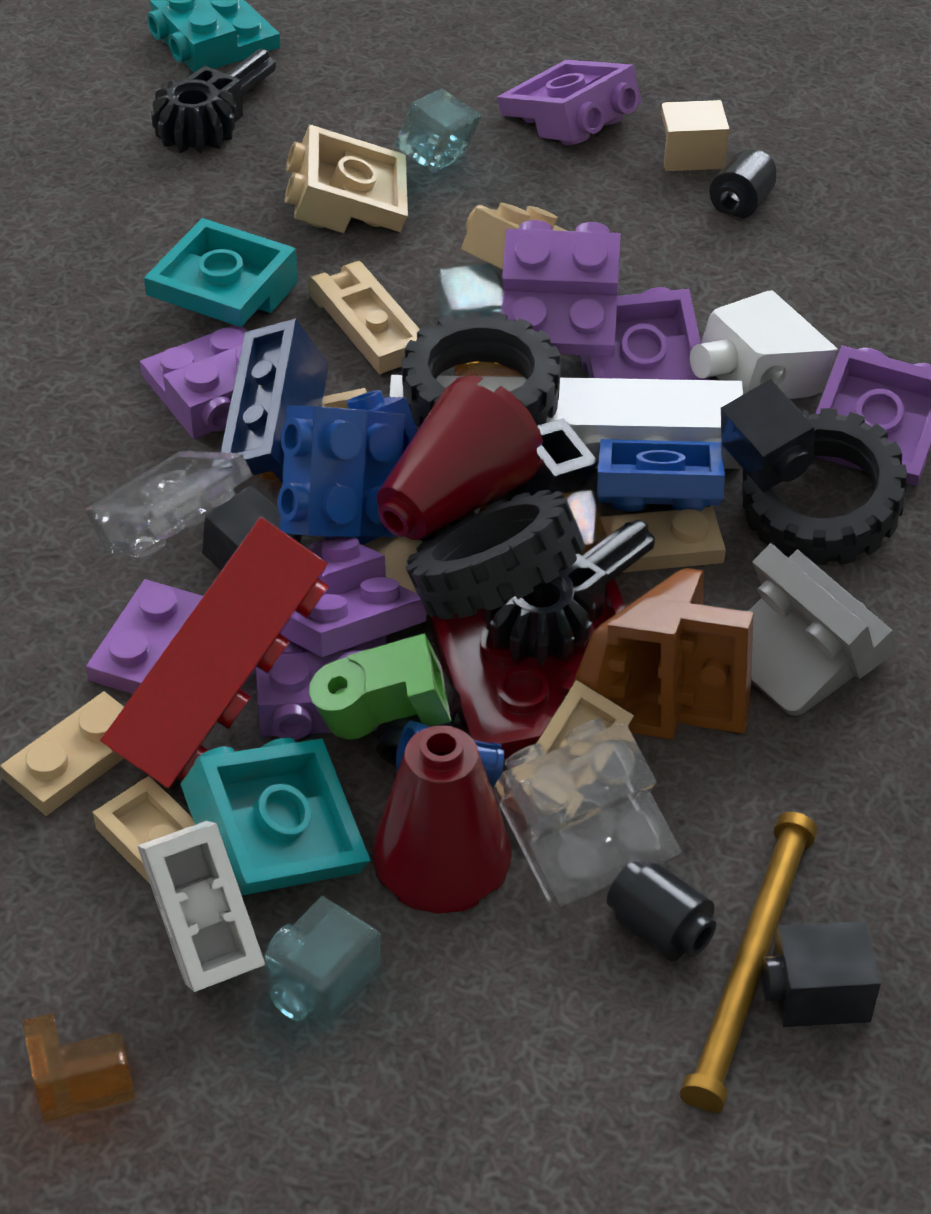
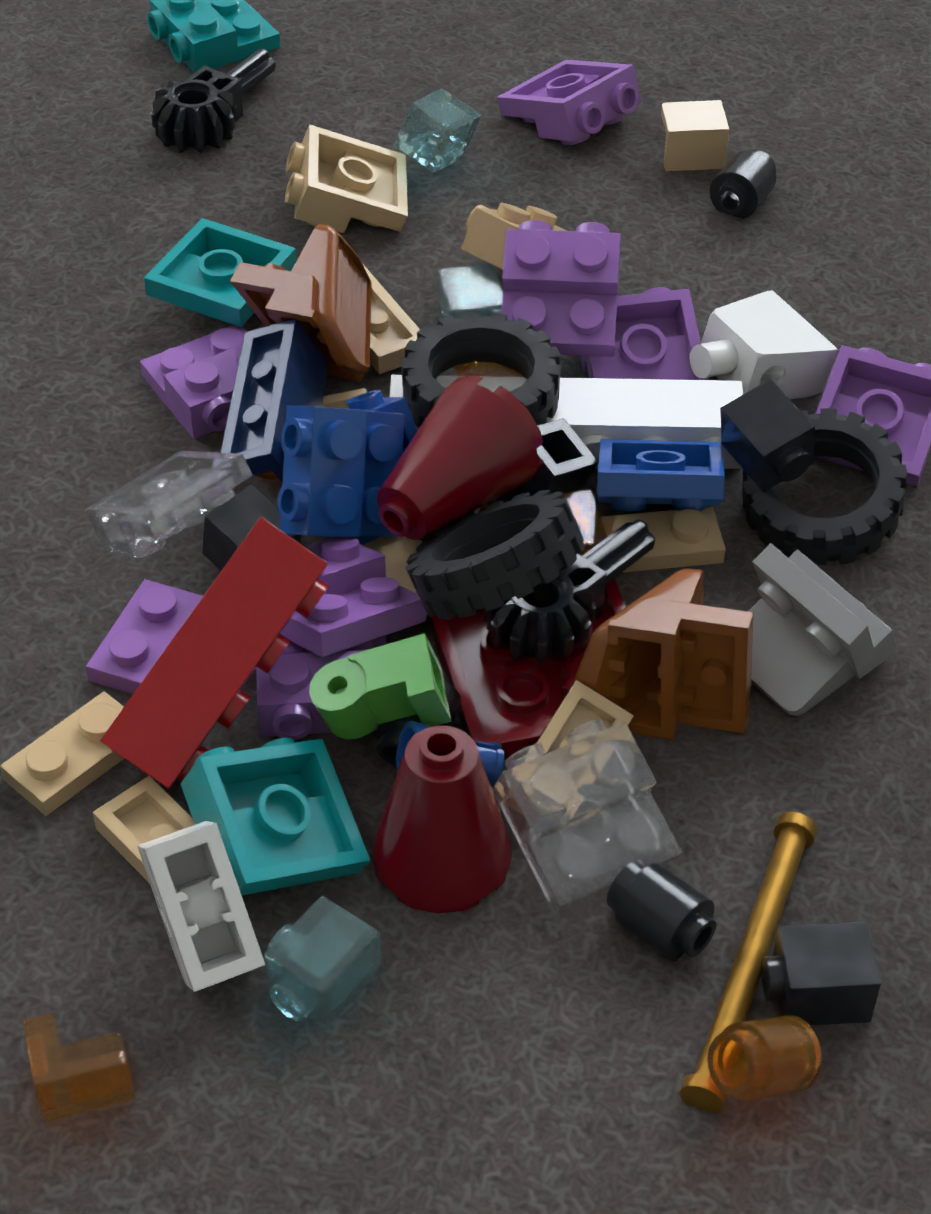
(324, 293): none -> dark orange piece
(765, 1058): none -> clear orange brick

